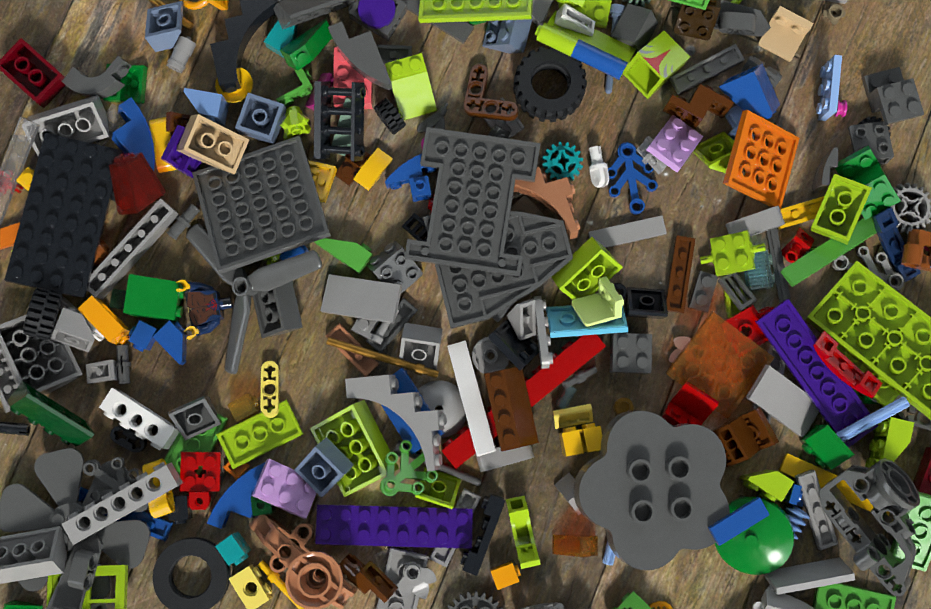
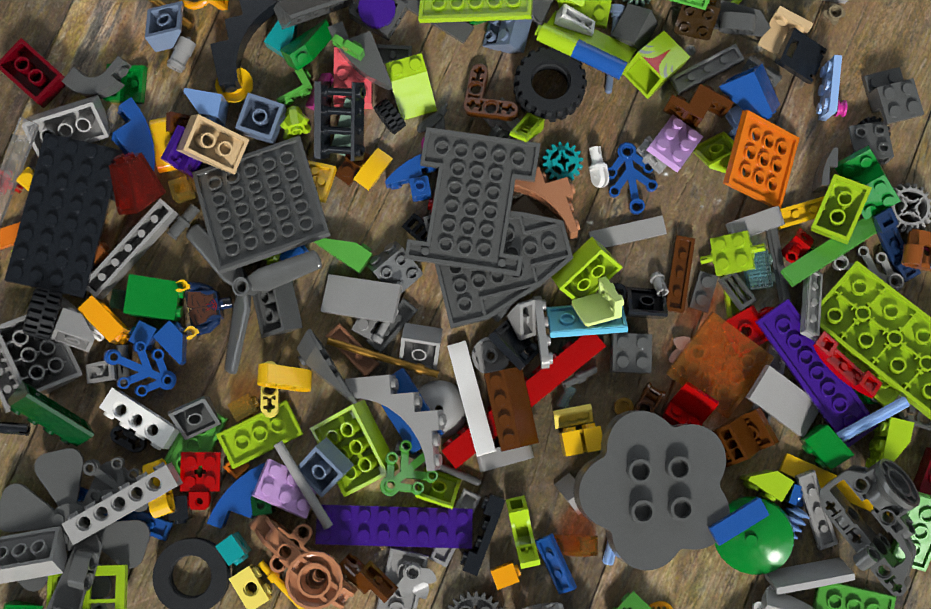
(144, 369): none -> blue plant
(181, 189): none -> clear yellow brick
(284, 377): none -> yellow beam
(303, 485): none -> light grey piece
(318, 360): none -> dark grey wedge
(352, 48): none -> bright green plate
(528, 127): none -> lime slope
(555, 564): none -> blue tile
(650, 398): none -> reddish brown piece
(657, 280): none -> light grey pin
(805, 56): none -> black container
(811, 306): none -> light grey tile

